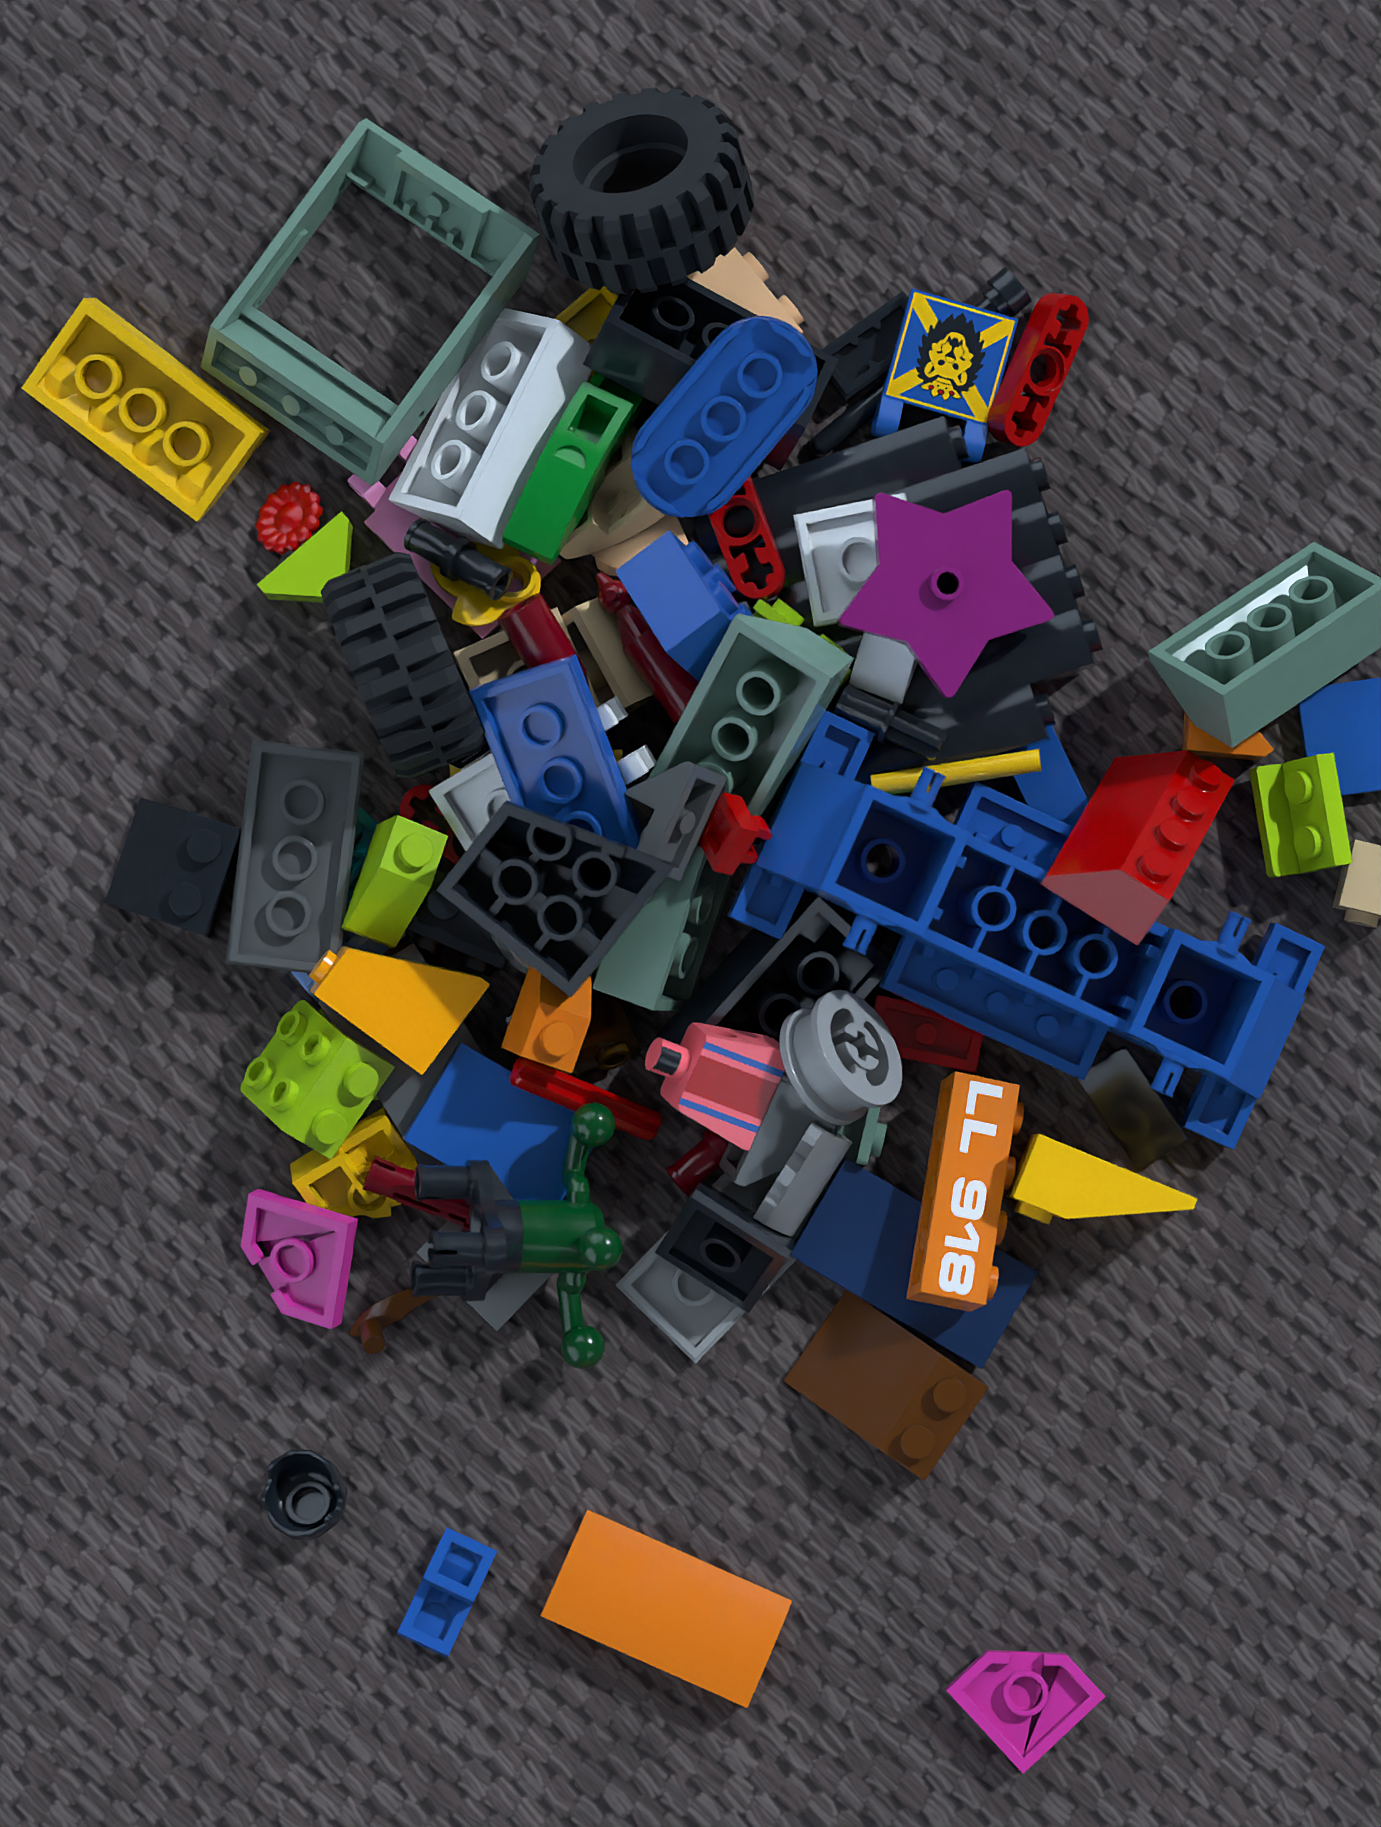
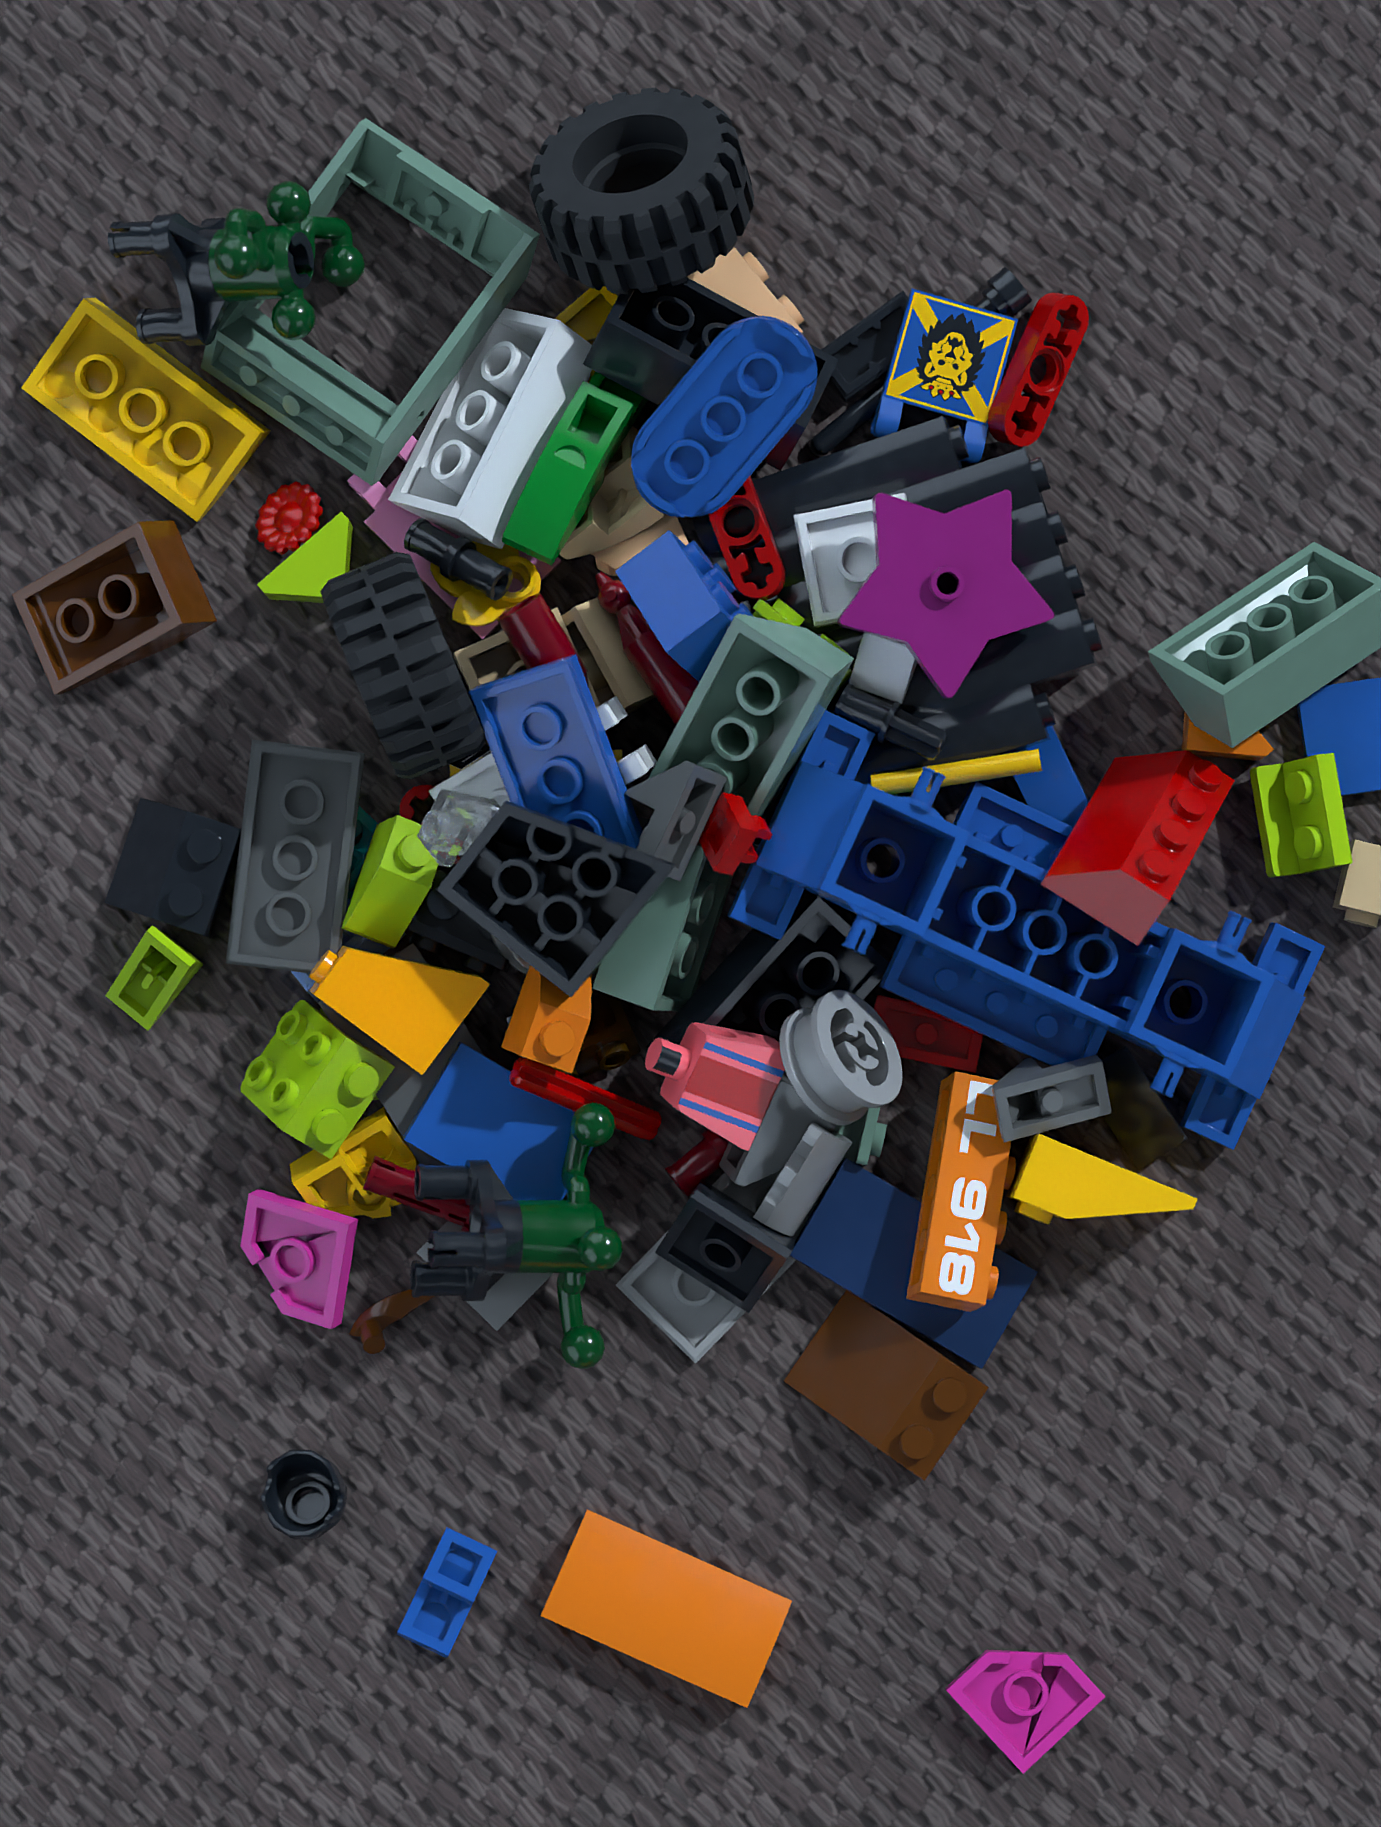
(114, 605): none -> reddish brown slope
(153, 977): none -> lime slope
(239, 262): none -> wheel
(455, 824): none -> clear bracket
(1048, 1098): none -> dark grey slope

